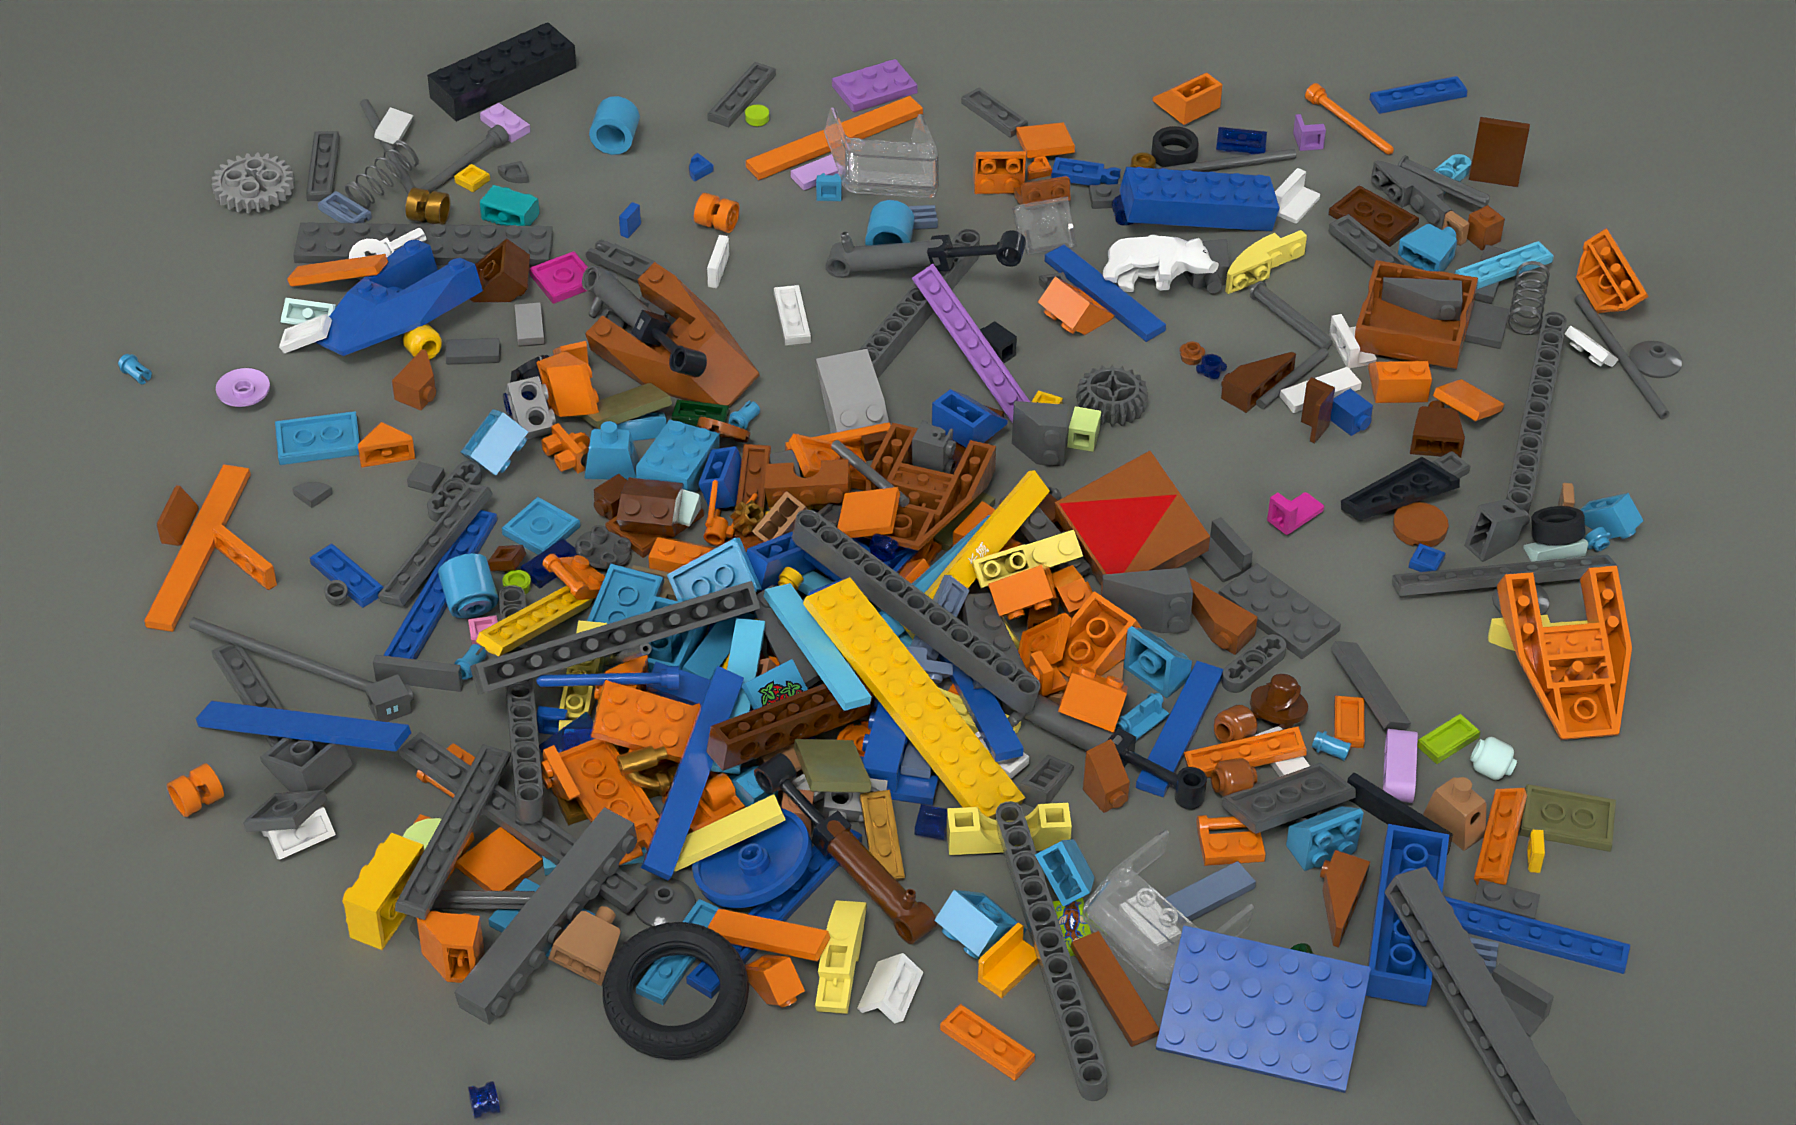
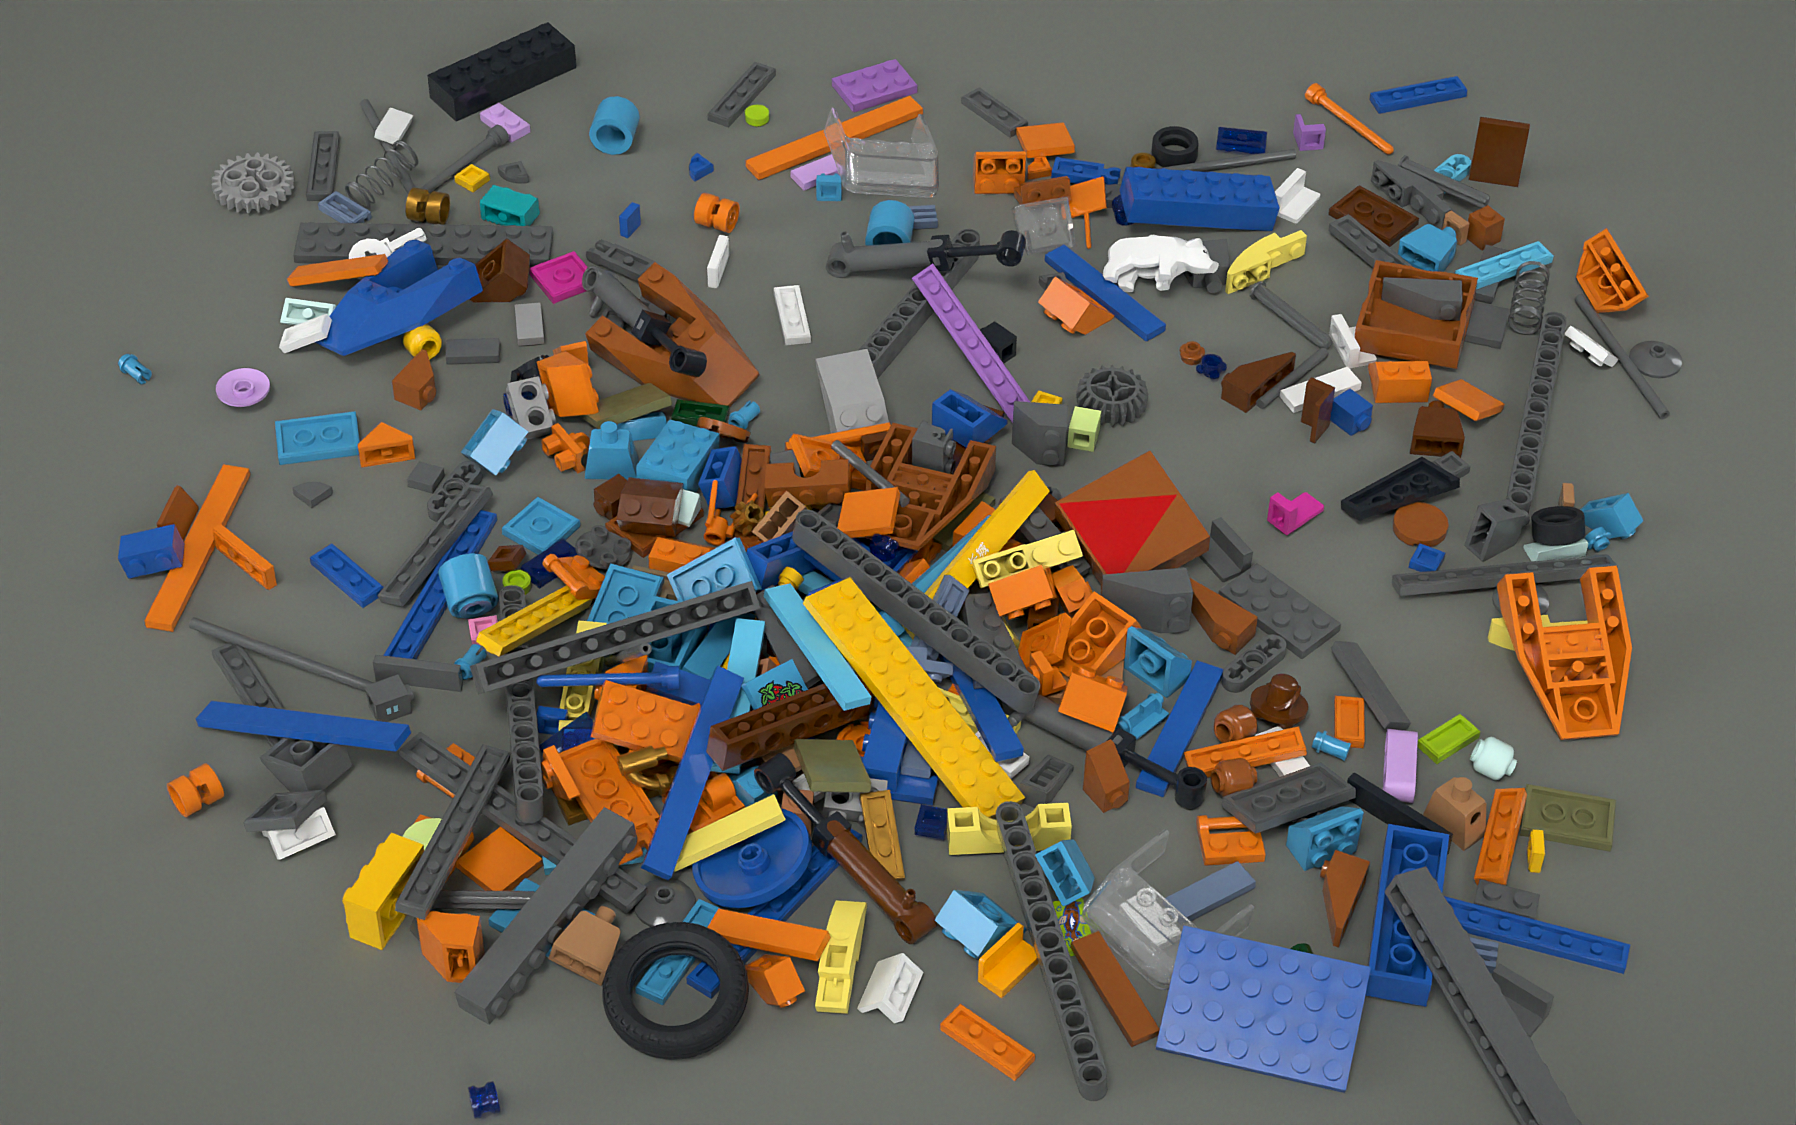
(151, 551): none -> blue brick
(336, 592): dark grey hinge -> none
(1087, 198): none -> orange piece
(1191, 98): orange slope -> none

